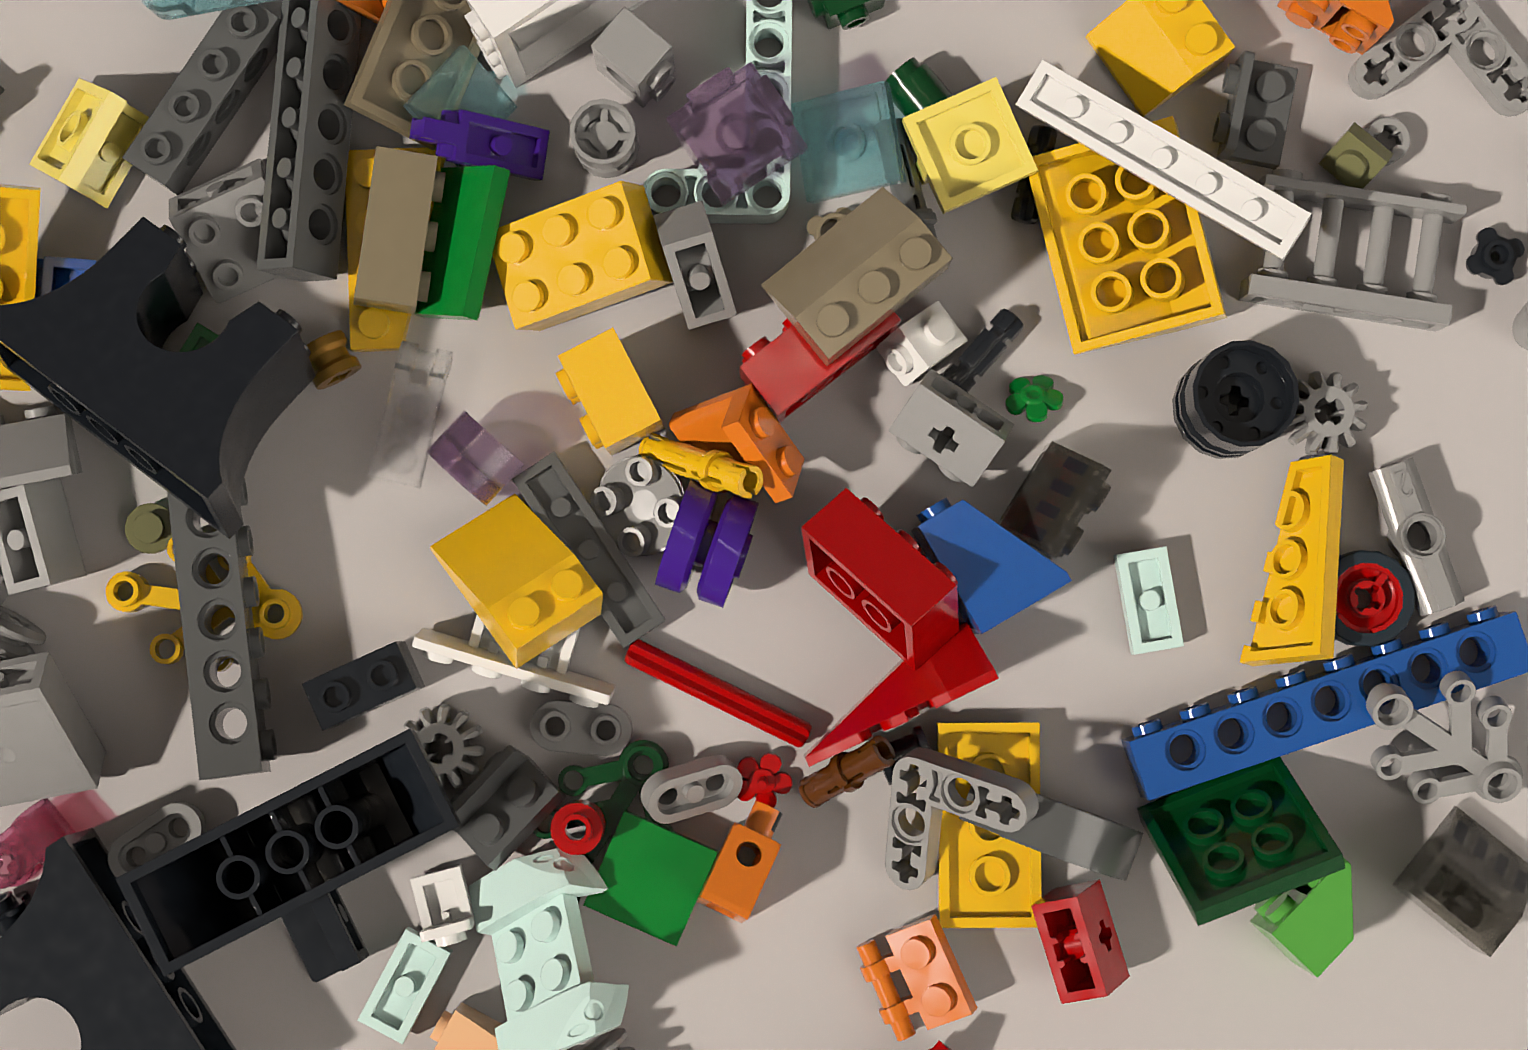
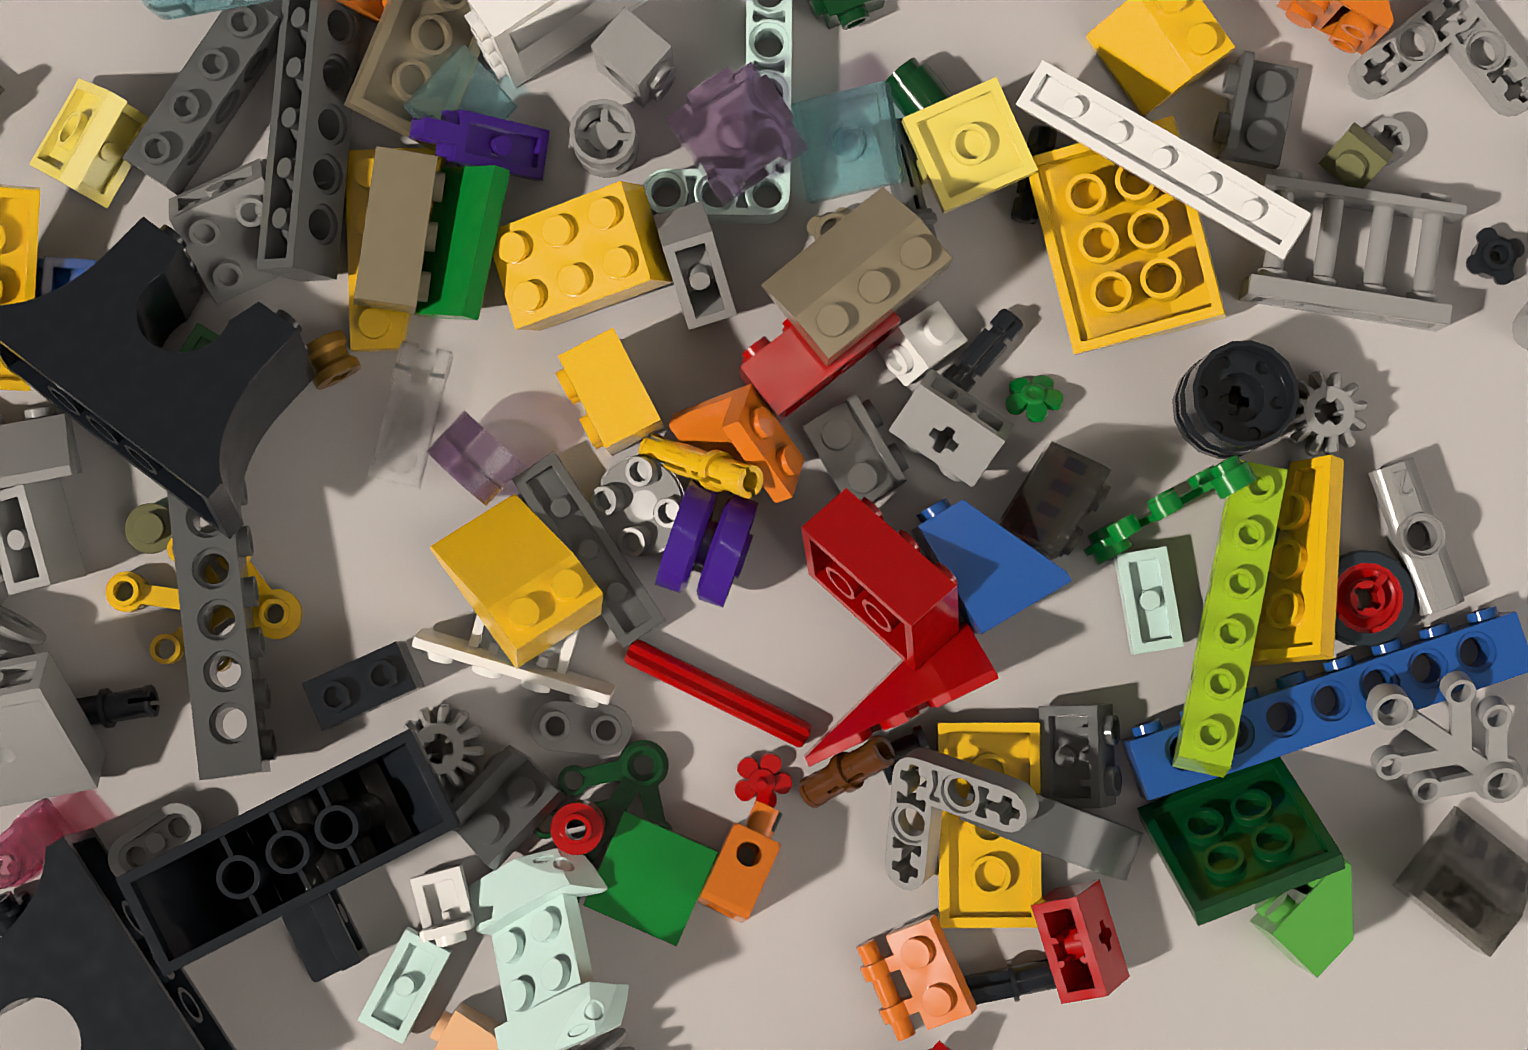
(111, 707): none -> black axle
(688, 789): light grey plate -> none
(855, 451): none -> dark grey bracket
(1010, 981): none -> black axle
(1079, 754): none -> dark grey bracket
(1225, 479): none -> green plant
(1229, 624): none -> lime brick

